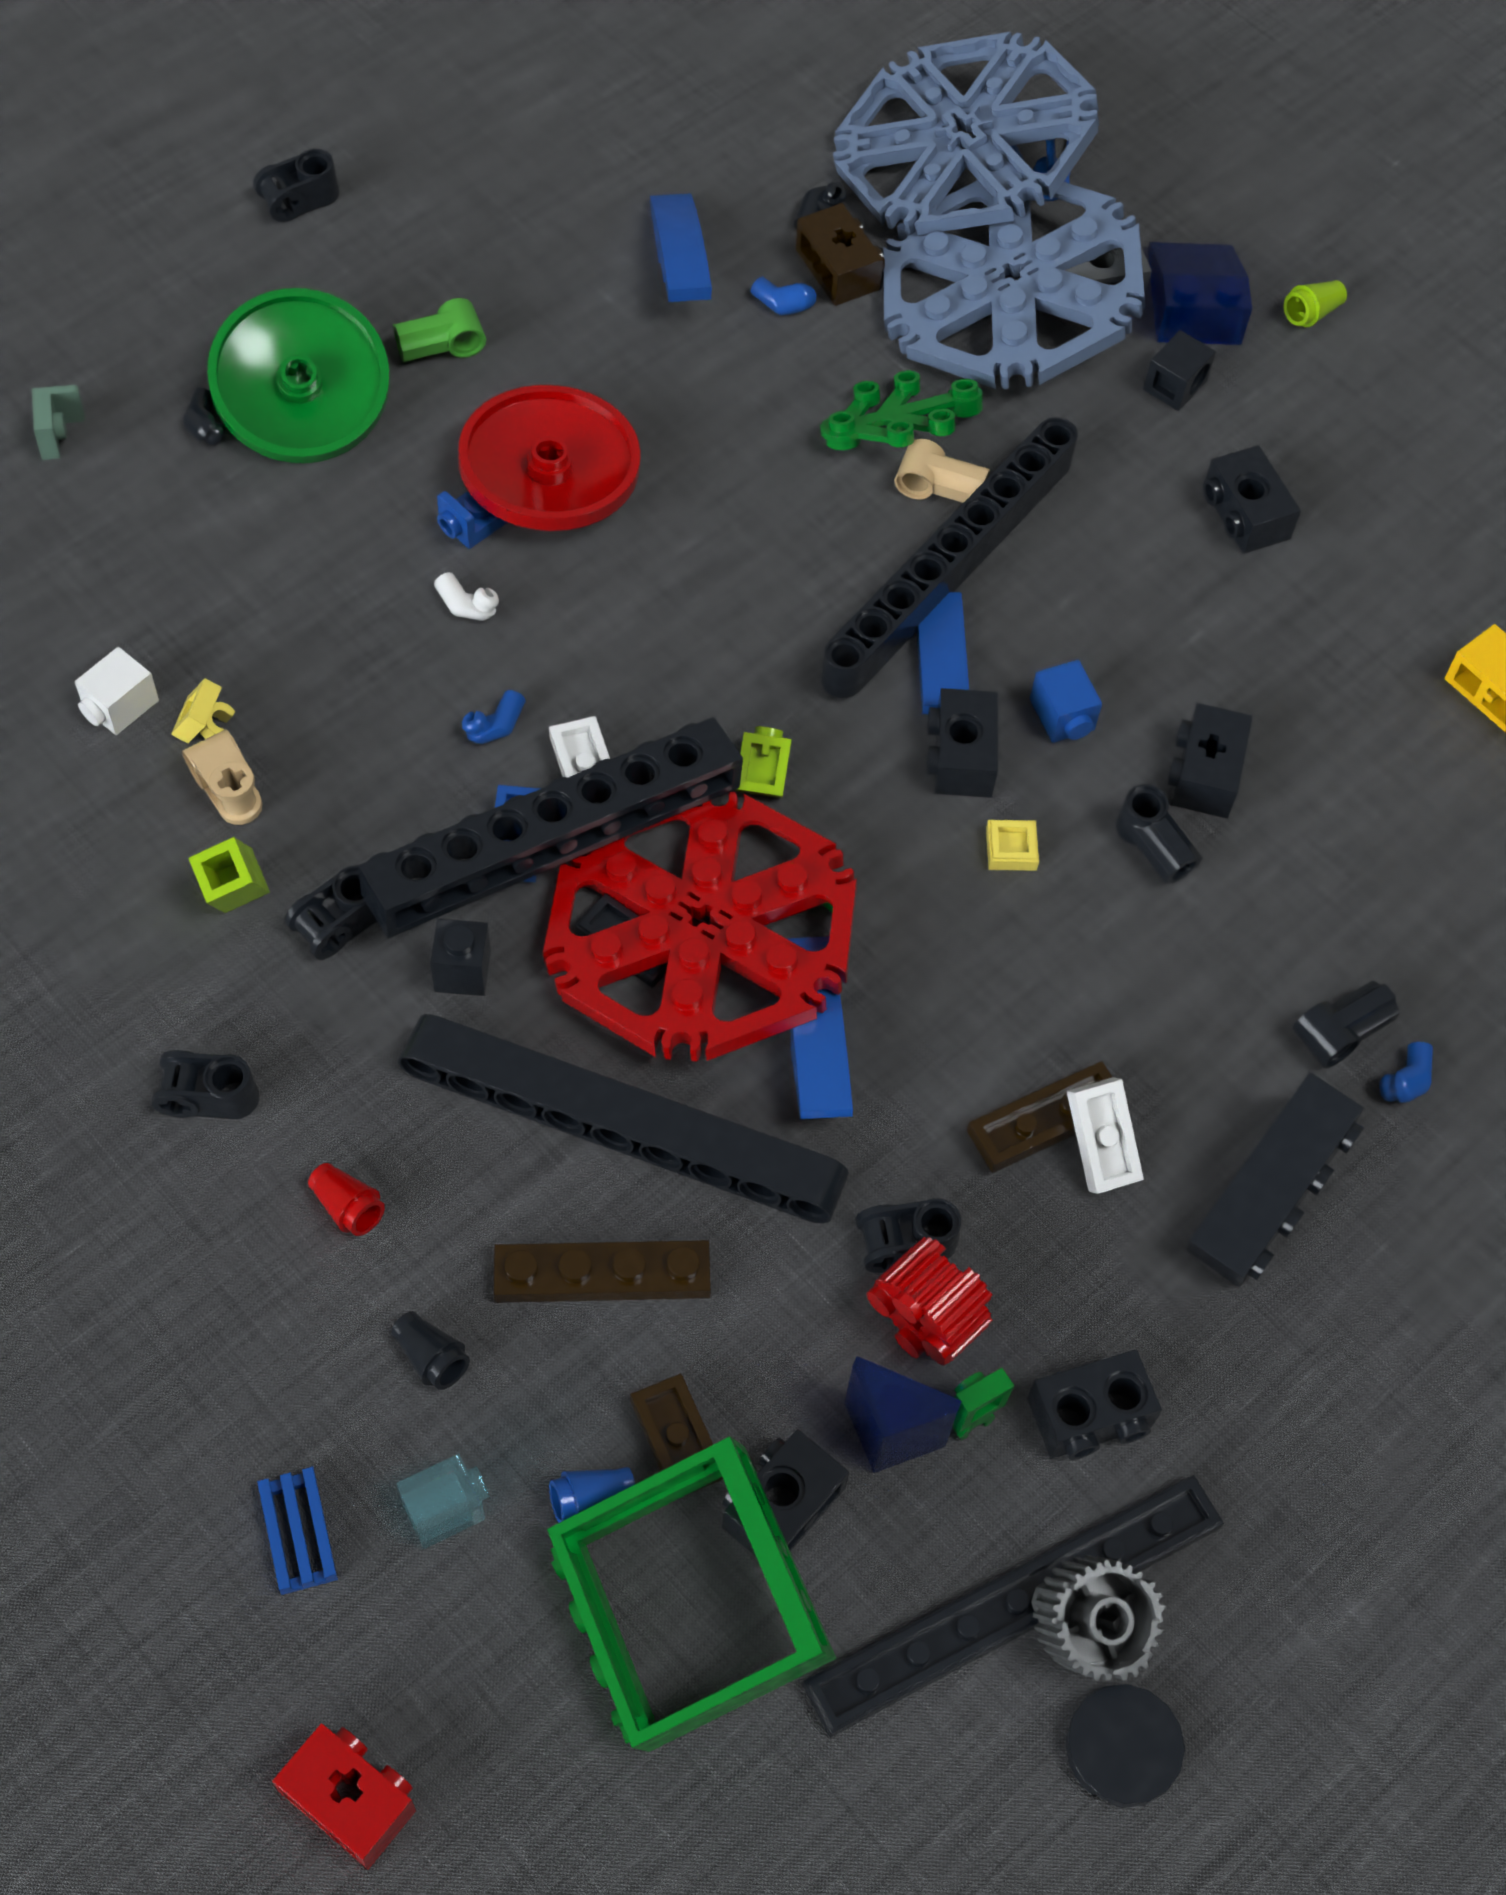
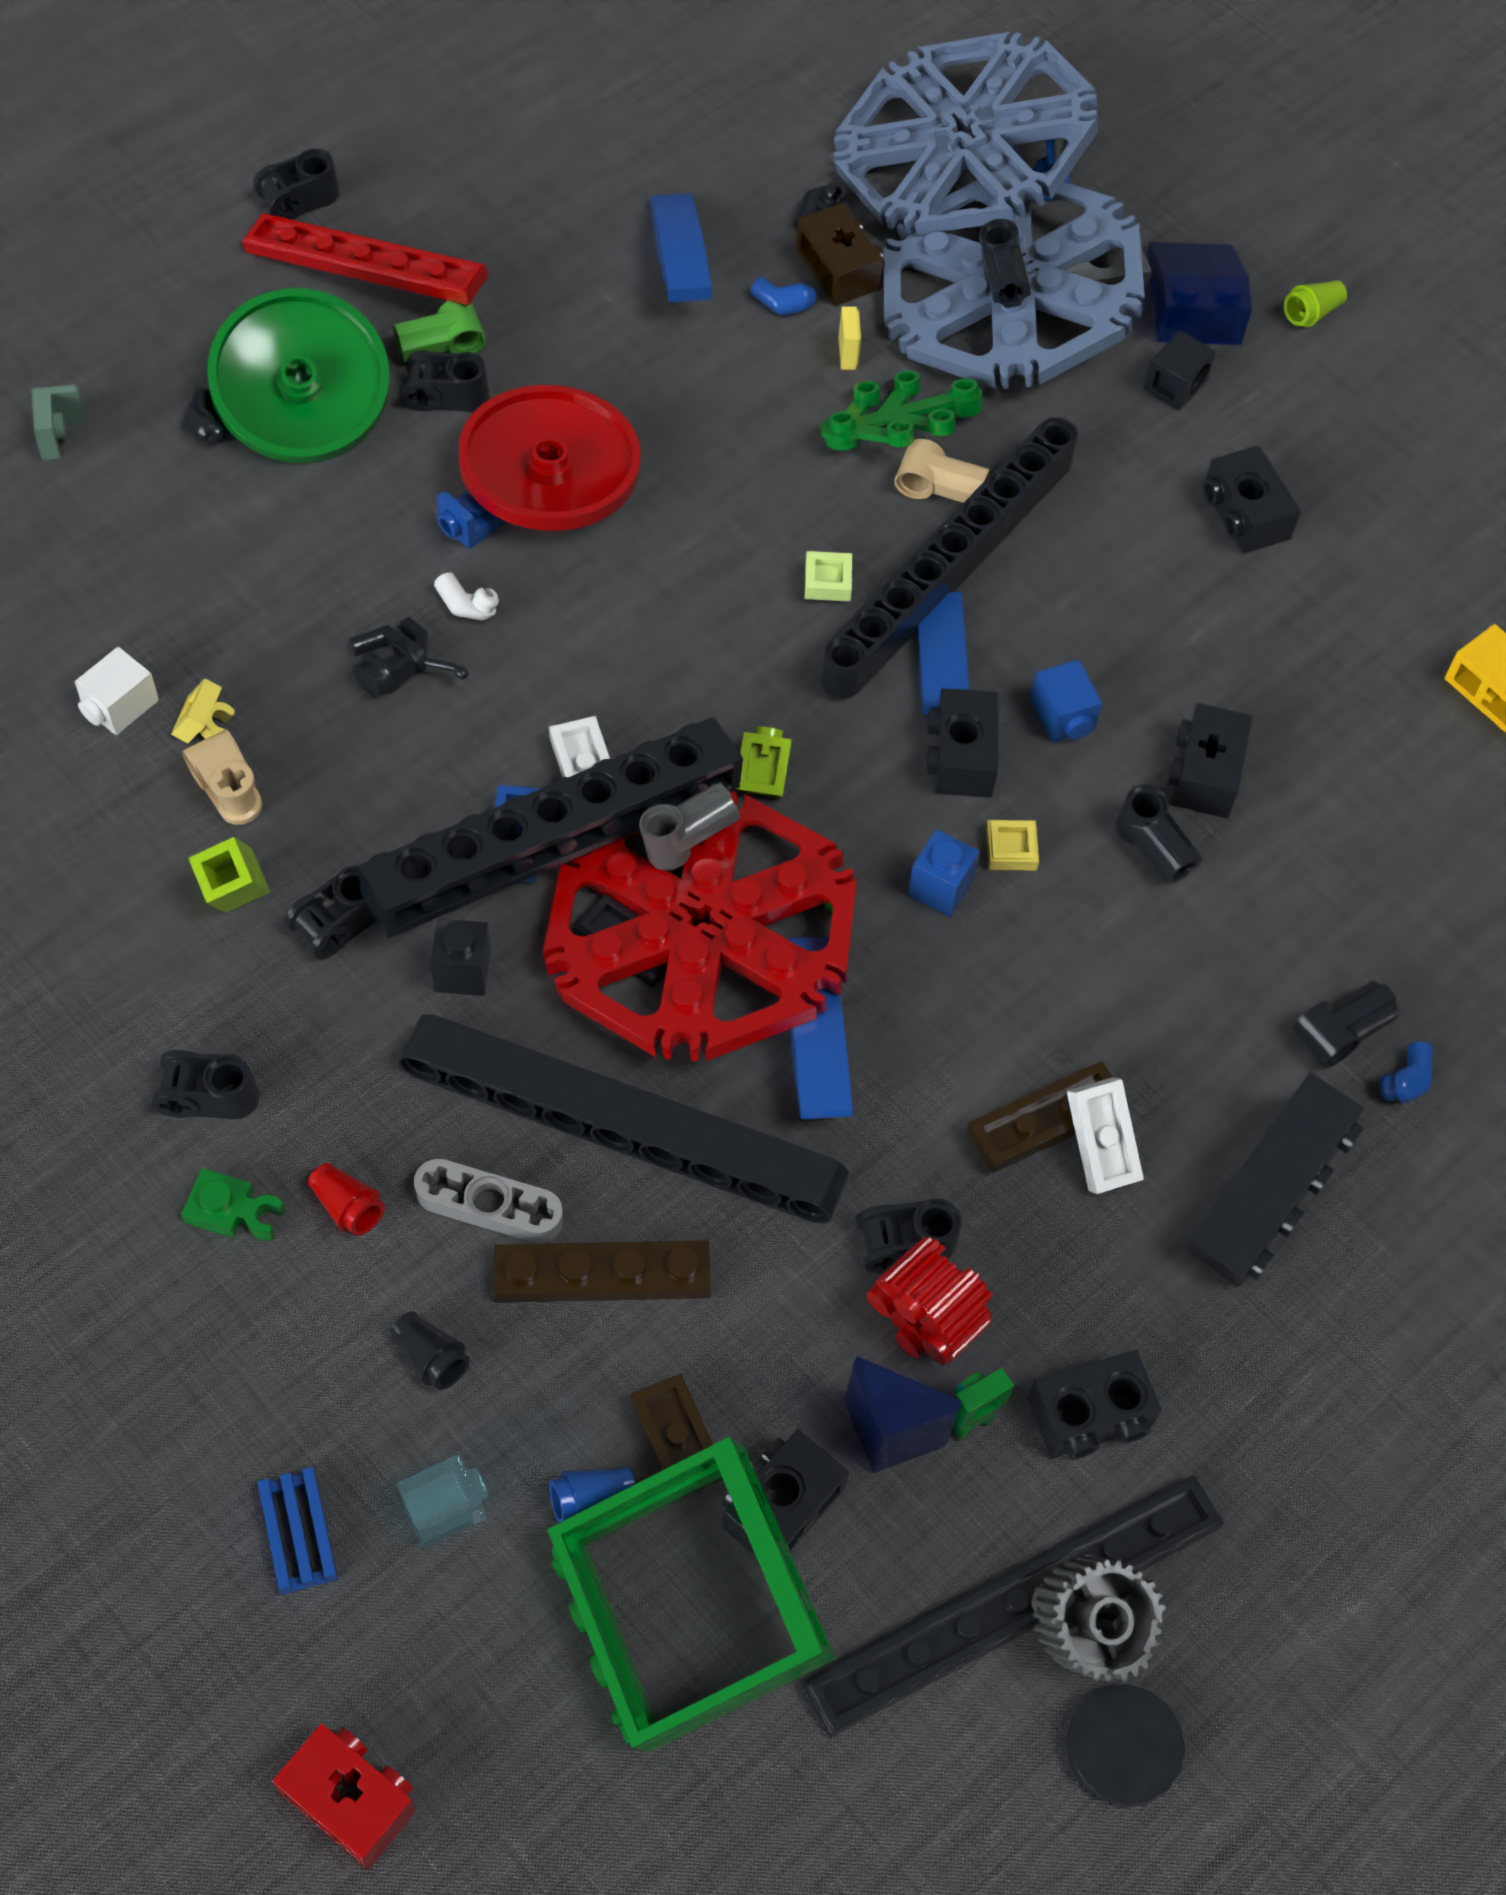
(225, 1202): none -> green plate
(365, 258): none -> red tile
(396, 662): none -> black piece
(448, 379): none -> black piece
(448, 1205): none -> light grey beam
(500, 724): blue arm -> none
(674, 830): none -> dark grey piece
(828, 576): none -> yellowish green plate
(849, 338): none -> light yellow tile
(943, 873): none -> blue brick
(1004, 262): none -> black piece

